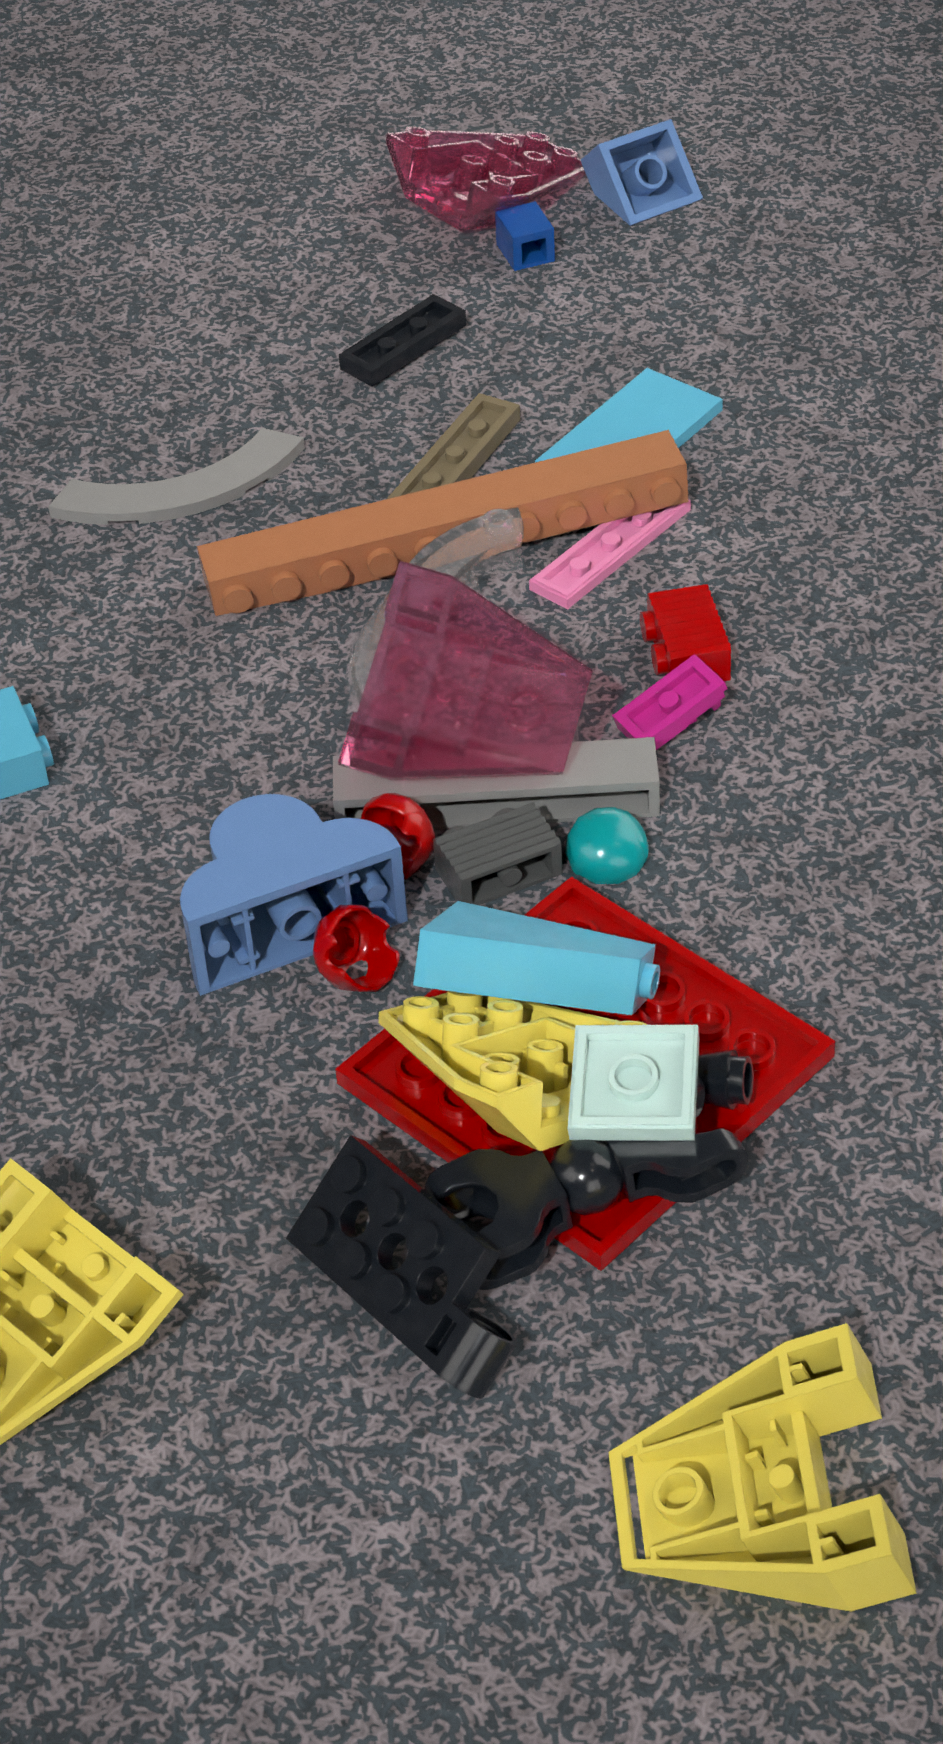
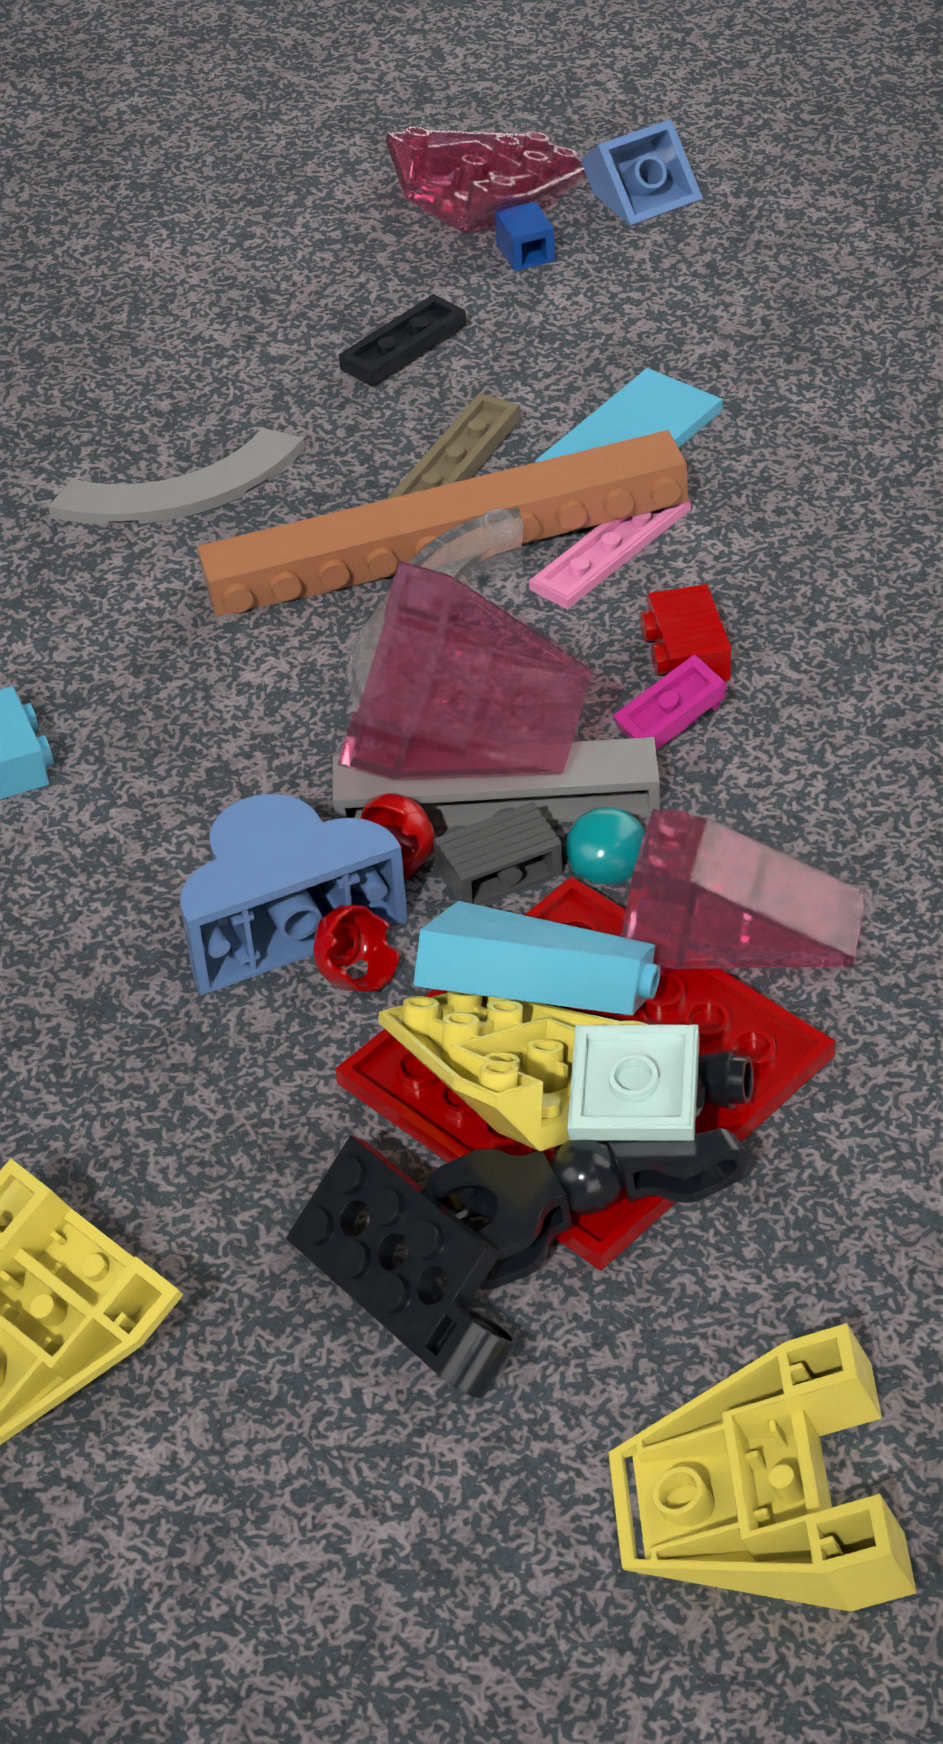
(734, 902): none -> clear pink wedge

